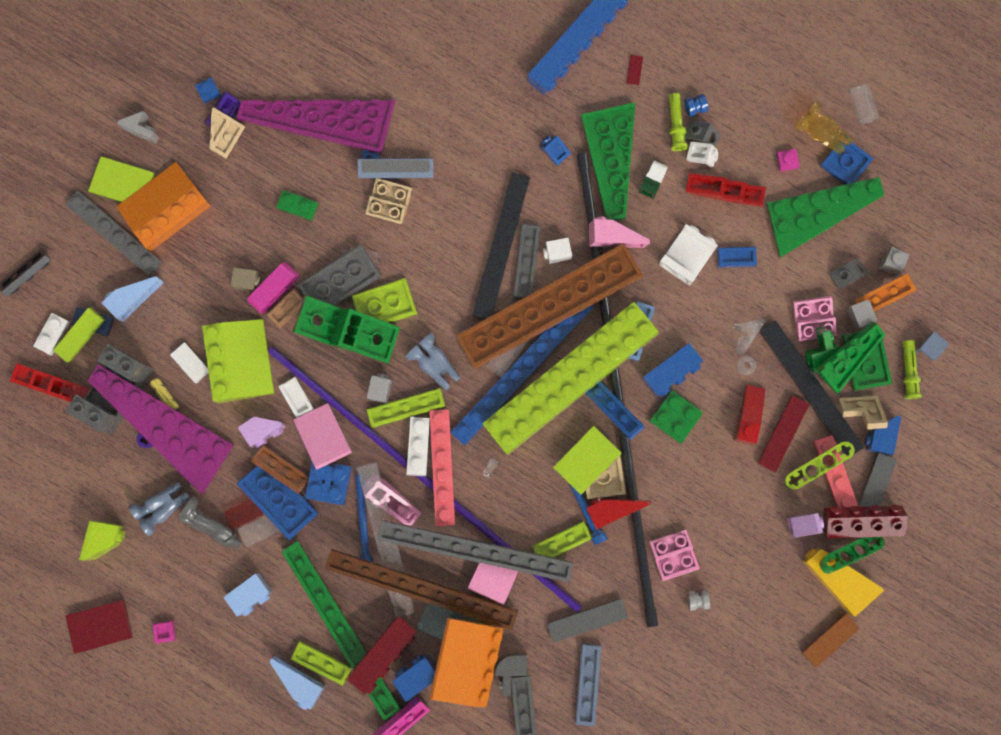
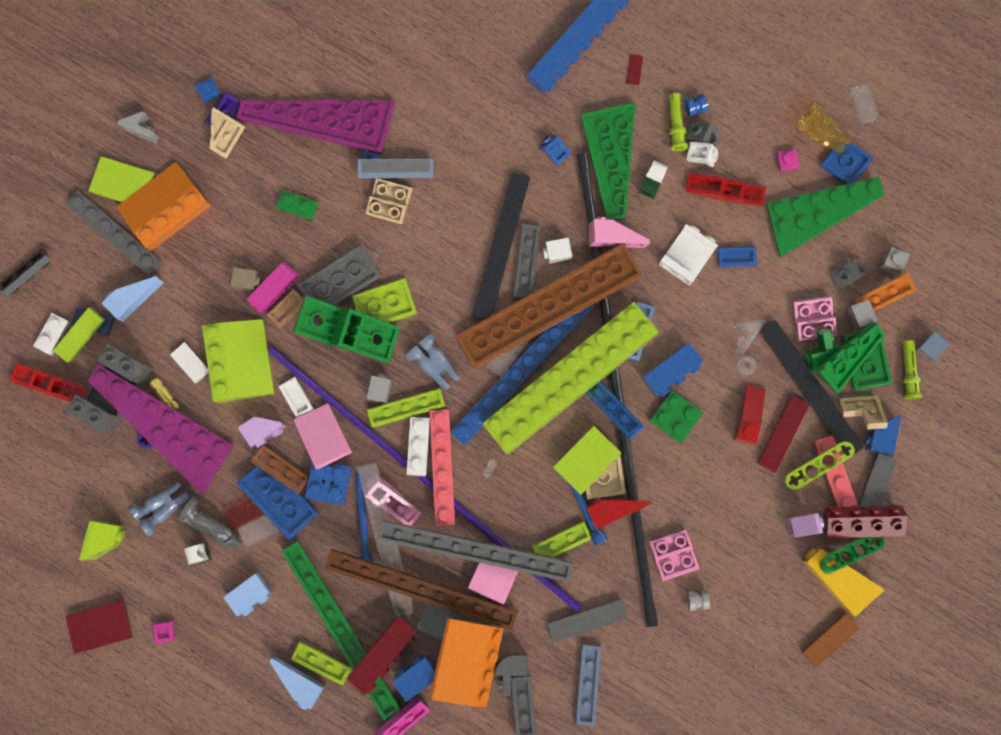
(198, 554): none -> white leg

